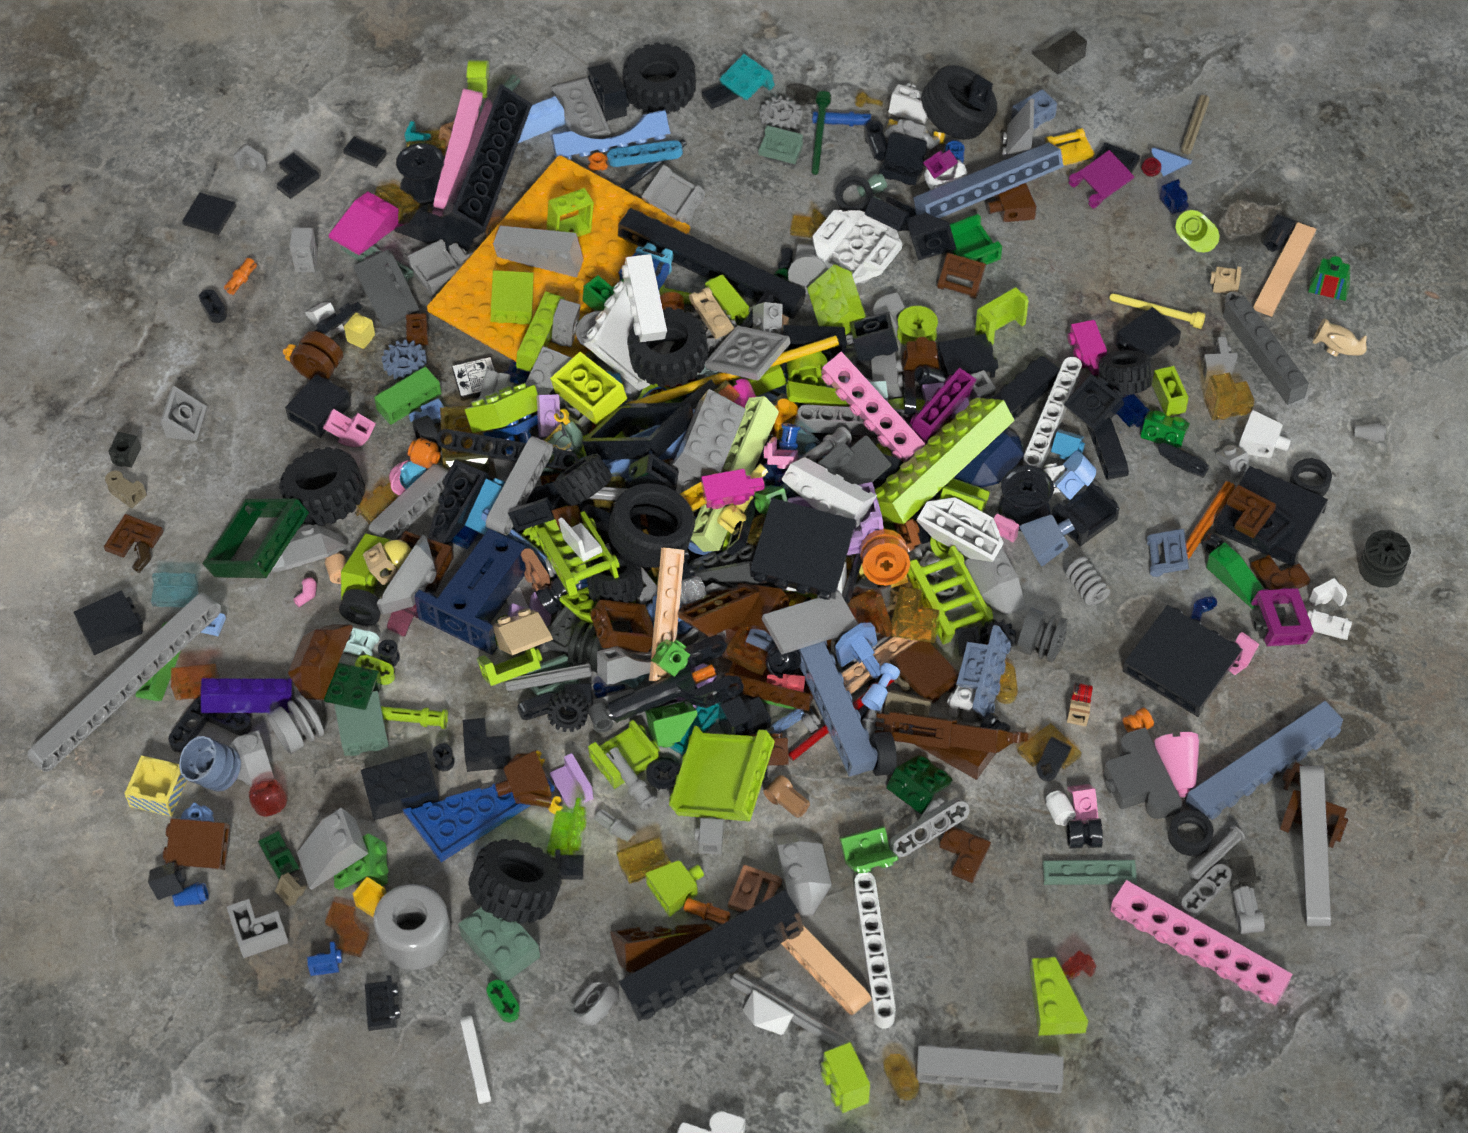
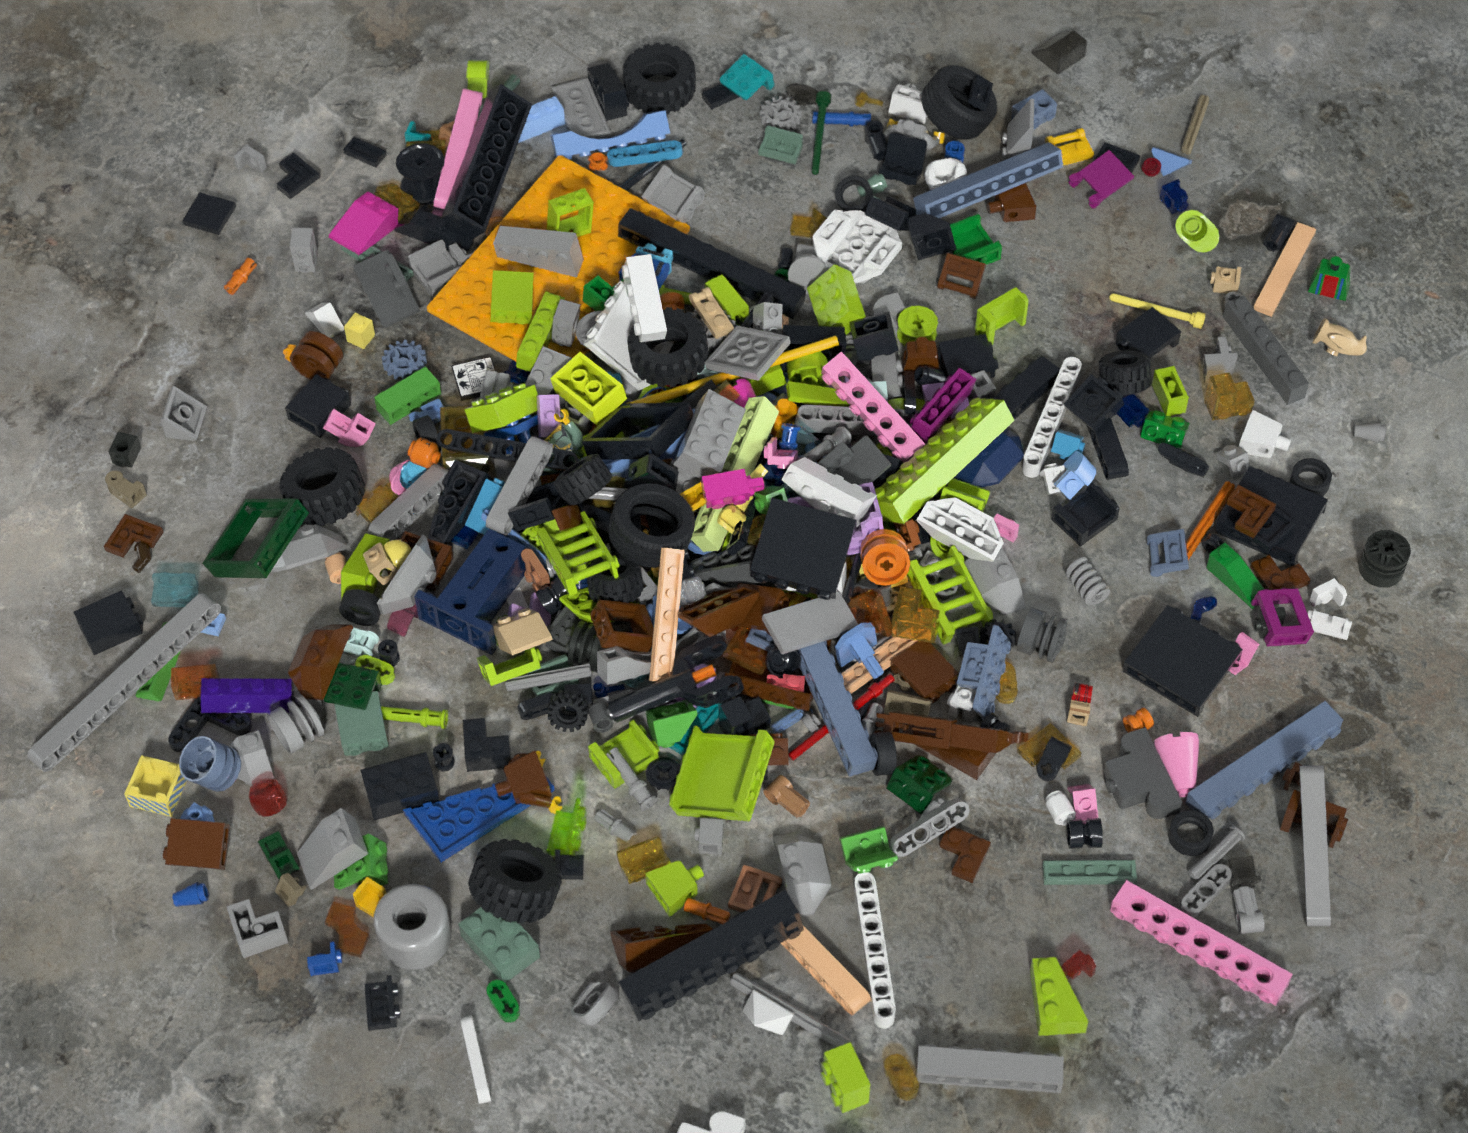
(167, 880): black brick -> none
(215, 304): black beam -> none
(308, 592): bright pink arm -> none
(335, 320): black plate -> none
(417, 329): reddish brown brick -> none
(571, 782): lavender panel -> none
(580, 540): white panel -> none
(671, 656): bright green brick -> none
(877, 693): light blue piece -> none
(940, 163): magenta brick -> none
(1026, 494): black piece -> none
(1047, 537): sand blue torso -> none
(1087, 344): dark pink hinge -> none

